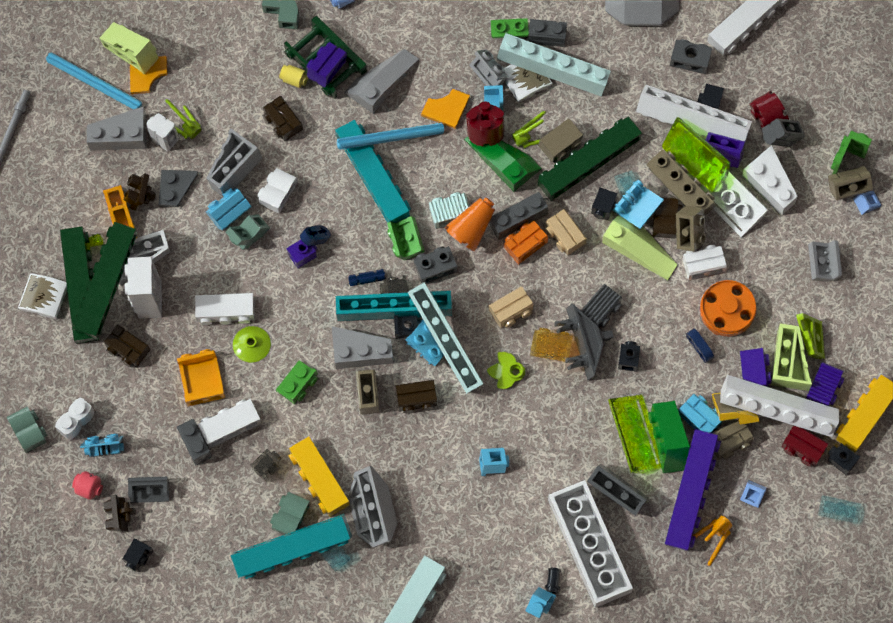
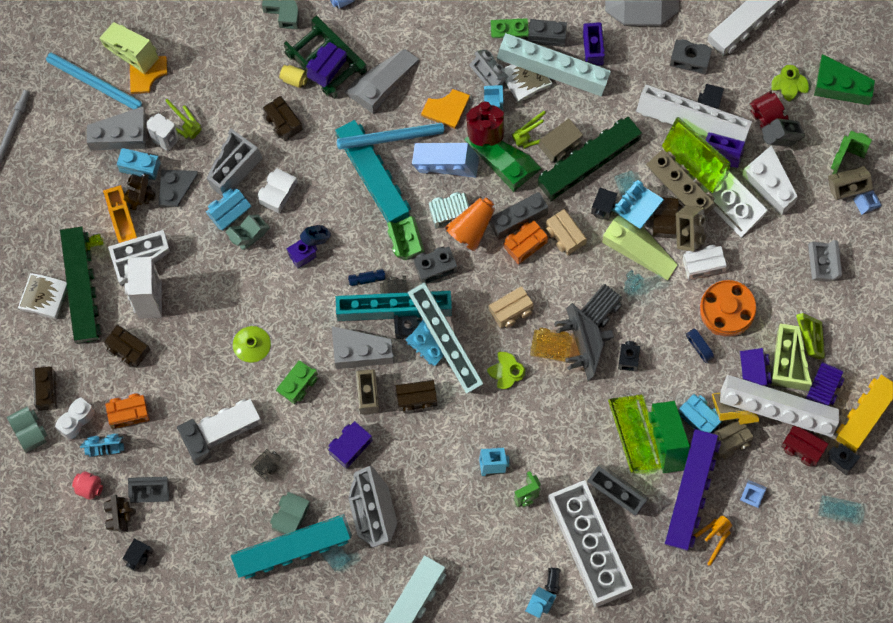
(44, 388): none -> dark brown brick
(105, 280): dark green brick -> none
(127, 411): none -> orange brick
(138, 163): none -> medium azure brick
(201, 377): light orange panel -> none
(224, 308): white brick -> none
(318, 476): yellow brick -> none
(349, 444): none -> dark purple brick
(446, 159): none -> light blue wedge
(528, 493): none -> bright green bracket
(593, 43): none -> dark purple brick
(632, 283): none -> clear light blue plate
(790, 85): none -> lime plate
(842, 82): none -> green wedge

